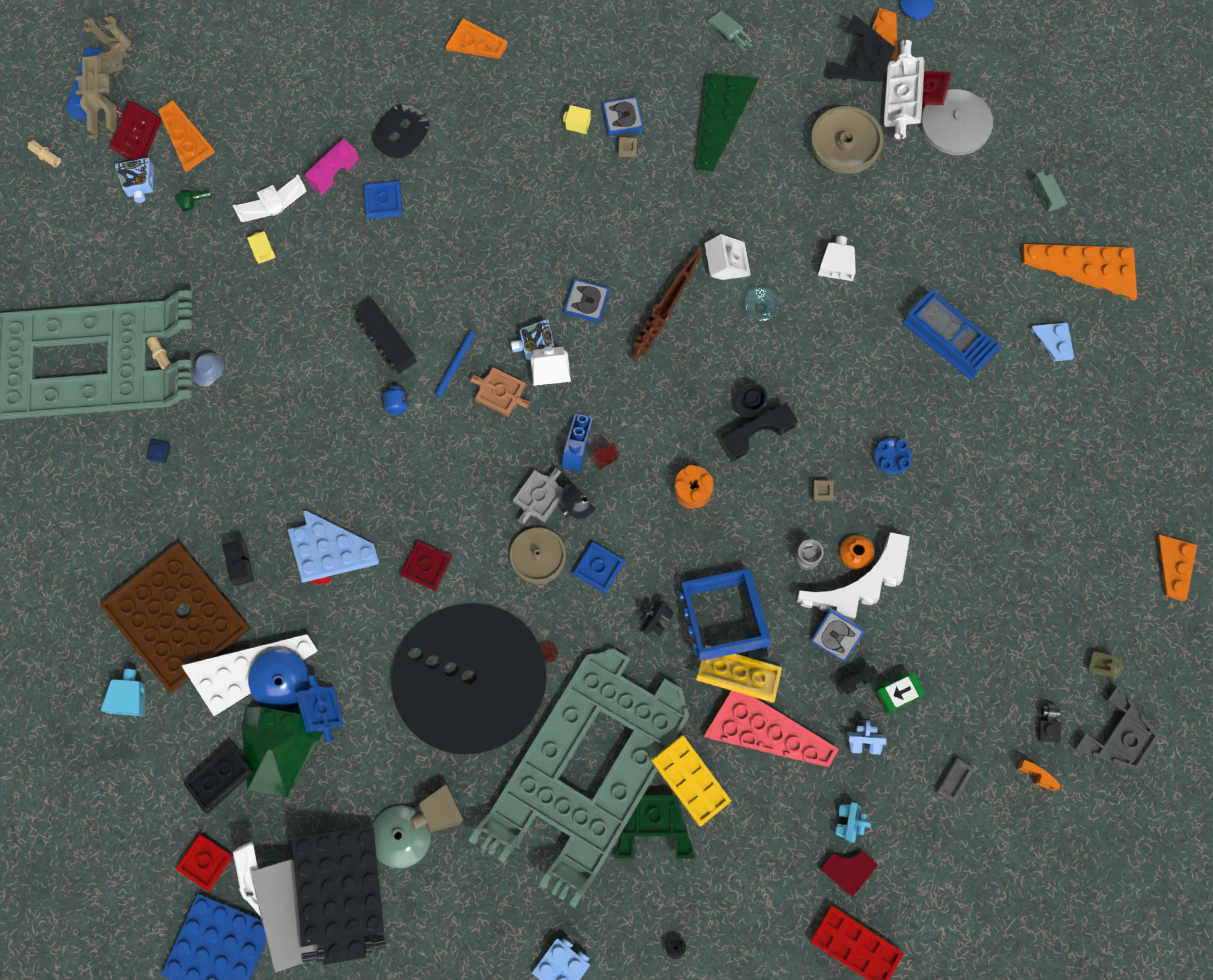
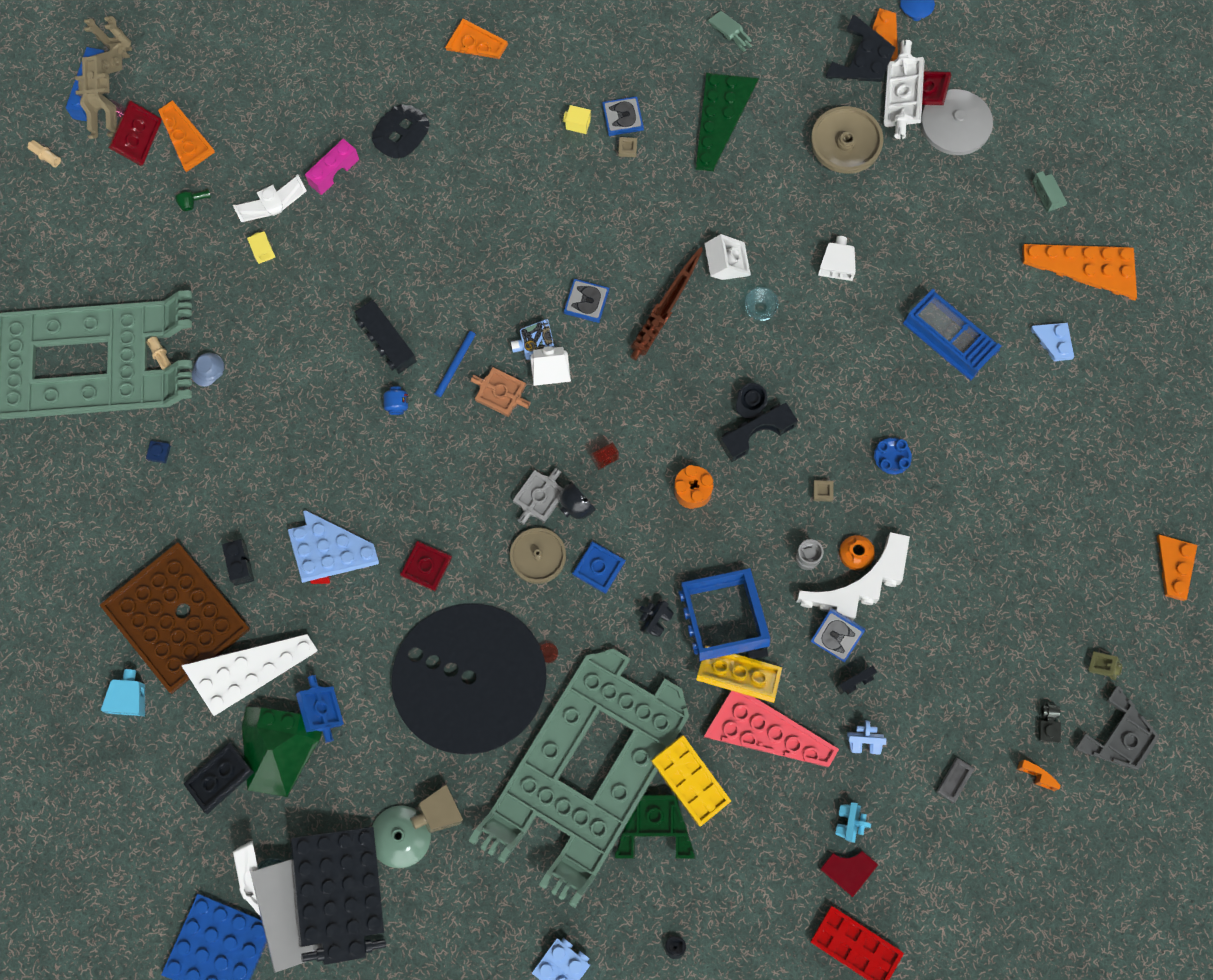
(136, 178): torso -> none
(204, 862): red tile -> none
(273, 665): blue dish -> none
(383, 199): blue tile -> none
(577, 442): blue slope -> none
(899, 693): brick -> none

